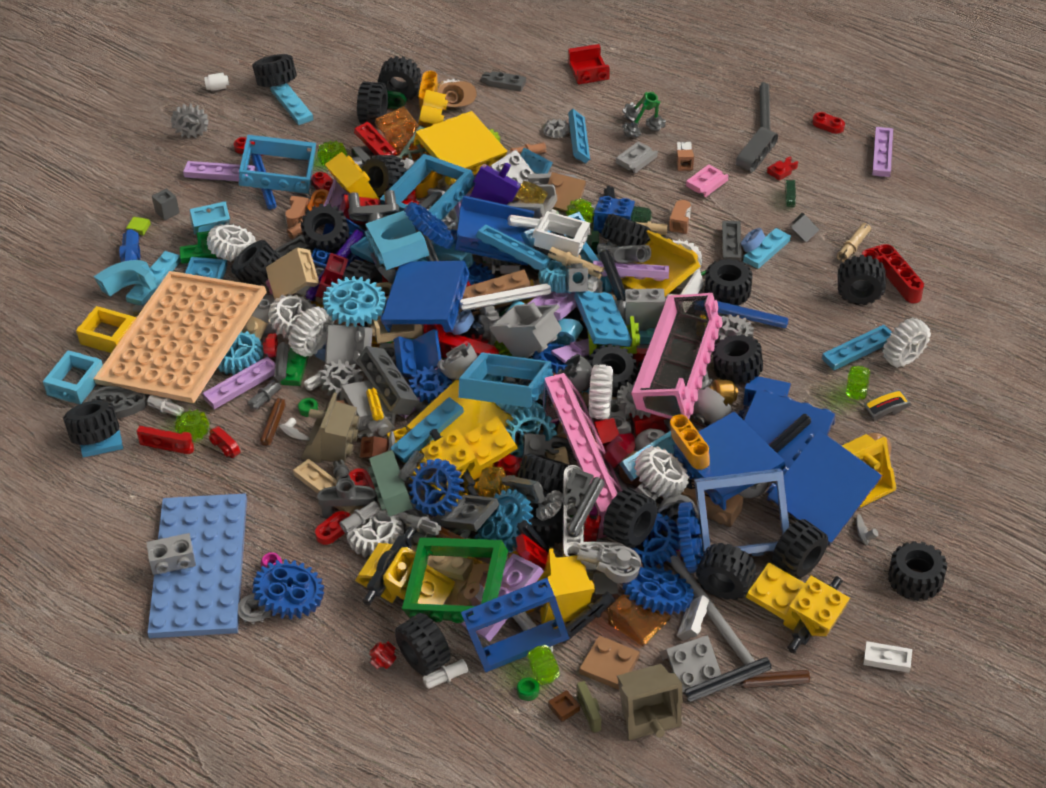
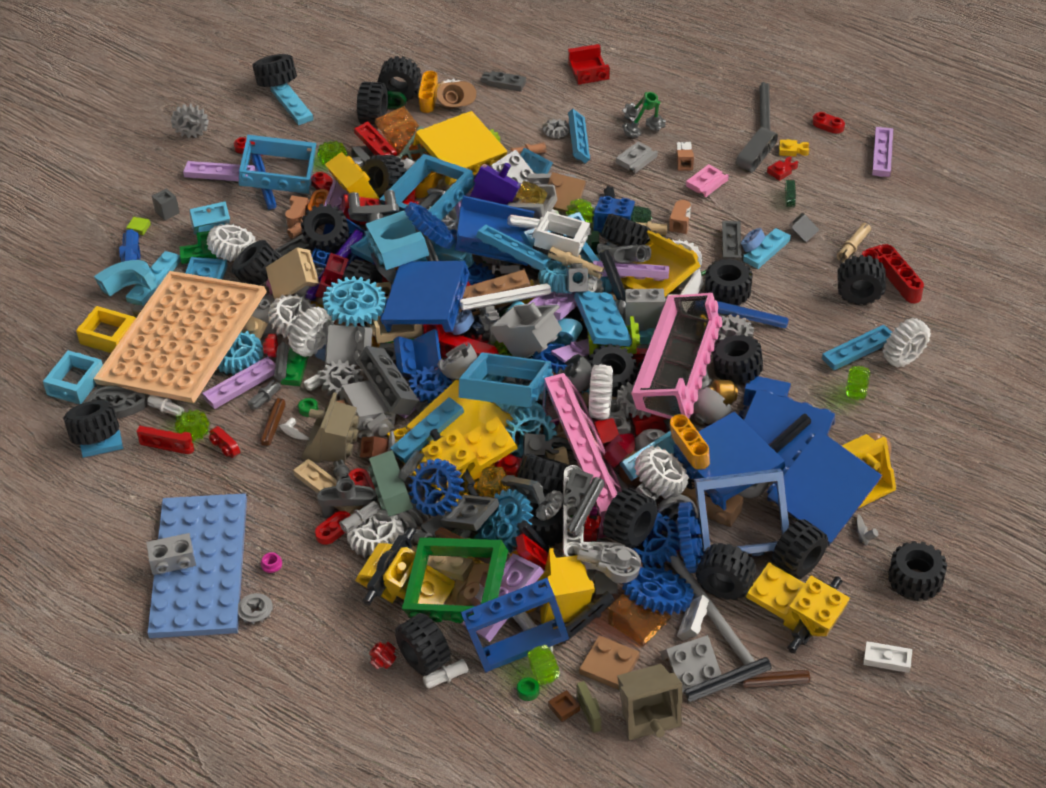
(216, 81): white brick -> none
(288, 589): blue gear -> none
(374, 404): yellow axle -> none
(423, 524): light grey axle -> none
(432, 108): yellow brick -> none
(791, 148): none -> yellow plate
(889, 402): slope -> none

